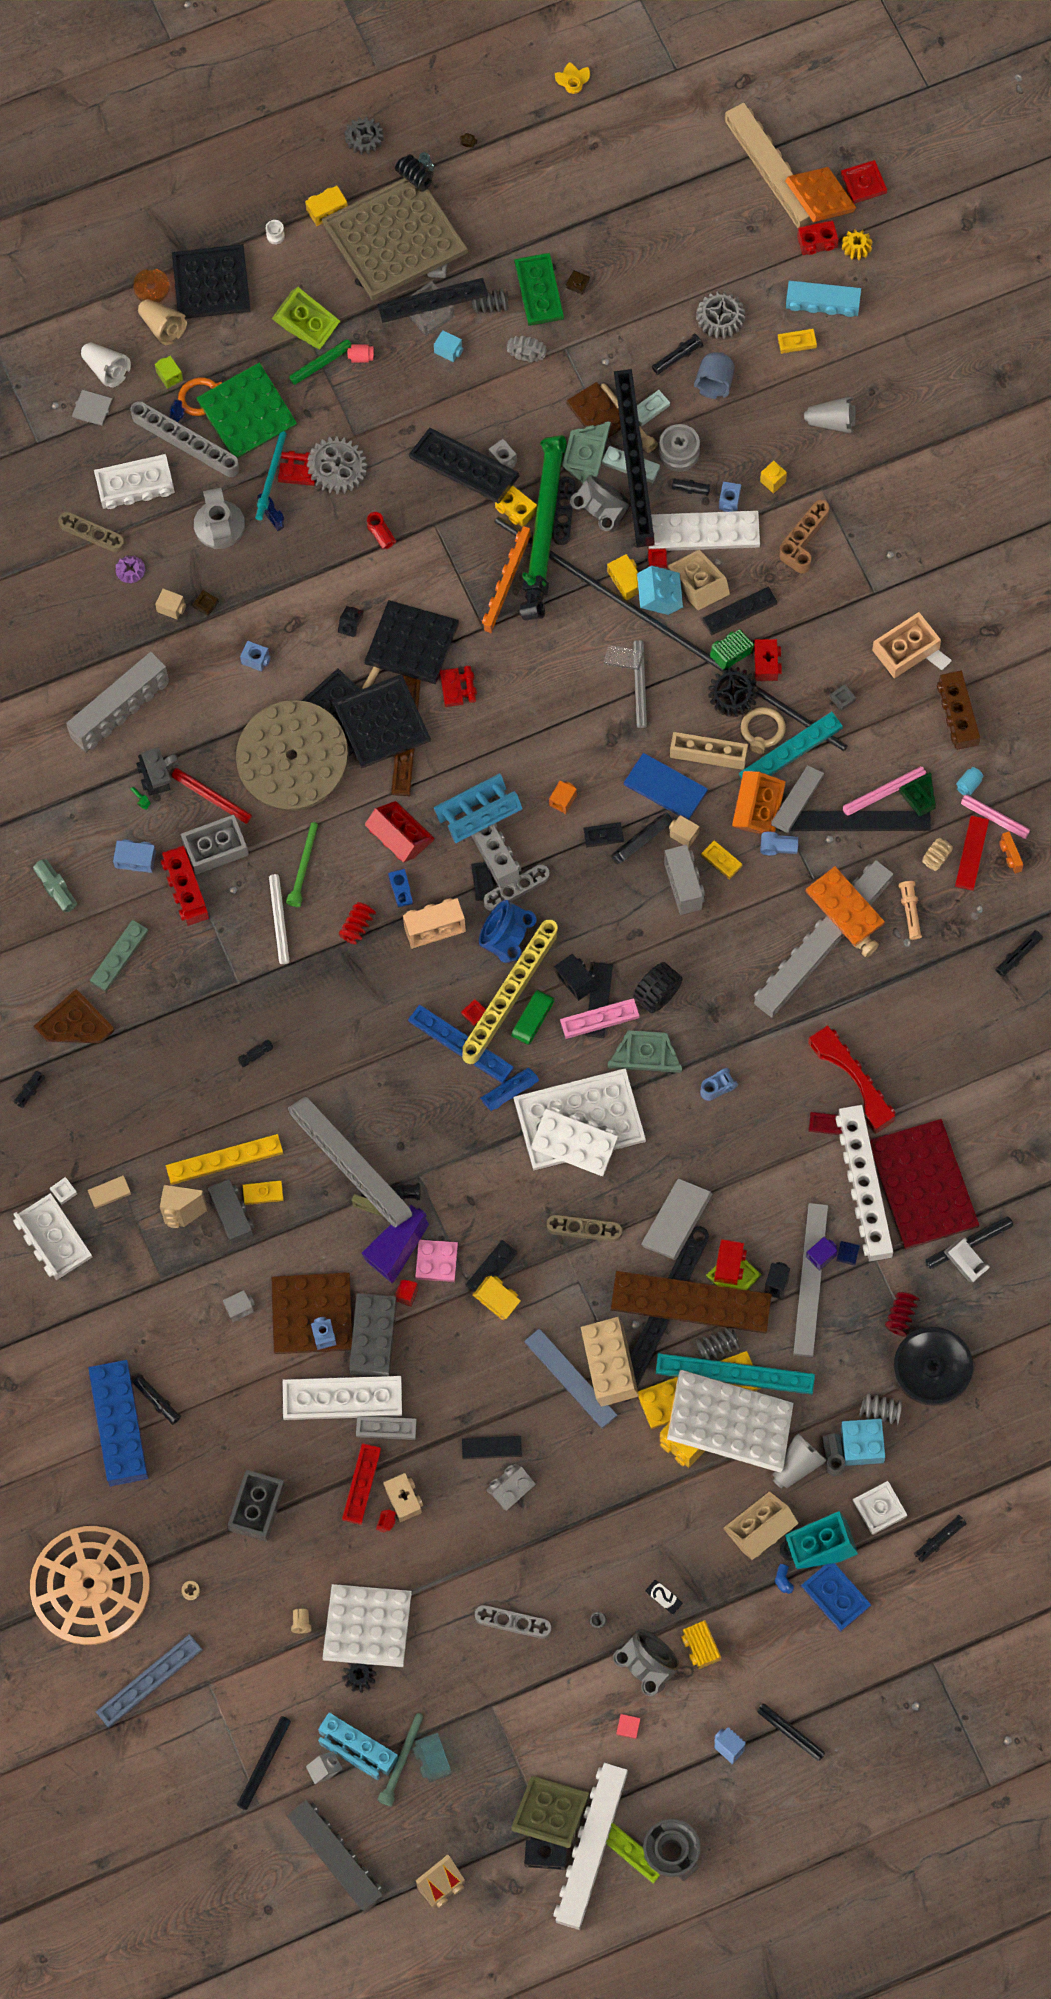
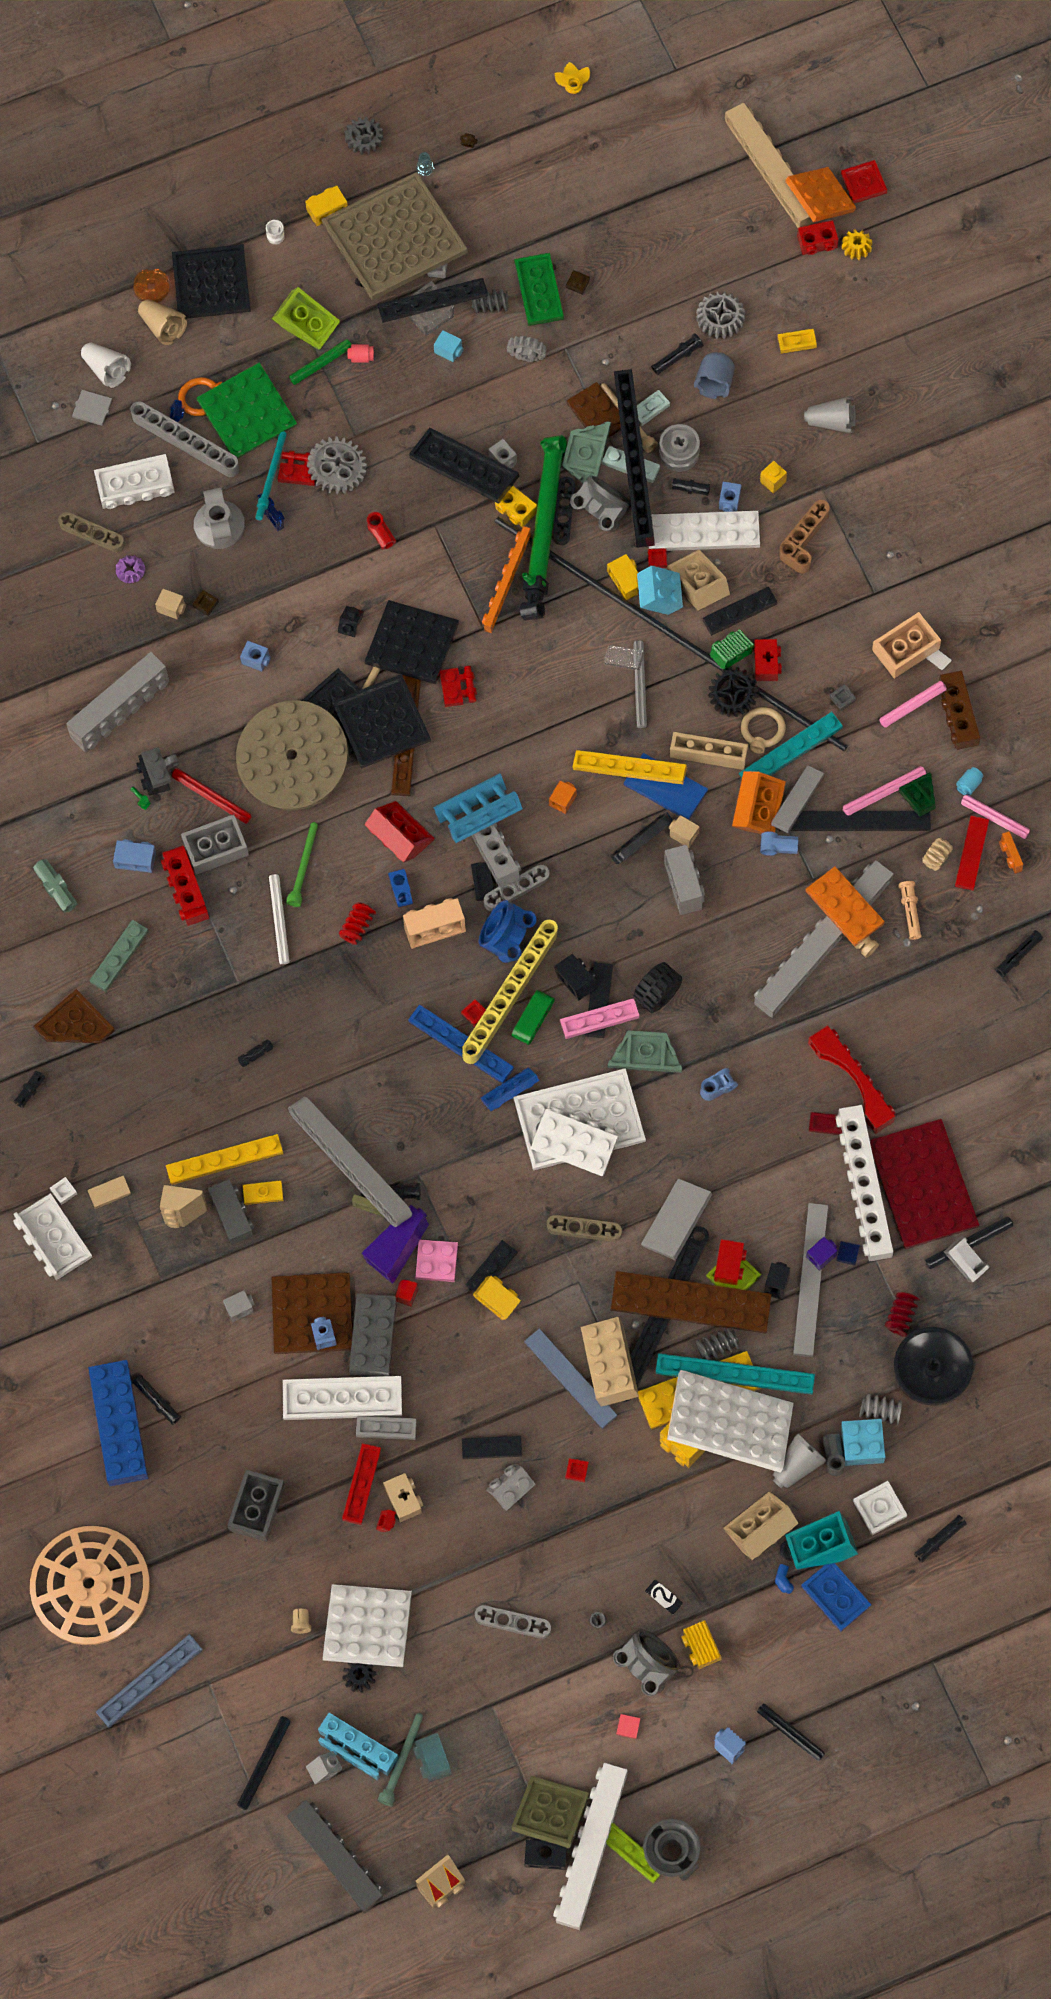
(168, 372): lime brick -> none
(185, 1588): tan bush -> none
(414, 172): black piece -> none
(577, 1470): none -> red plate
(603, 834): black plate -> none
(629, 767): none -> yellow plate
(721, 860): yellow plate -> none
(823, 298): medium azure brick -> none
(912, 704): none -> bright pink axle

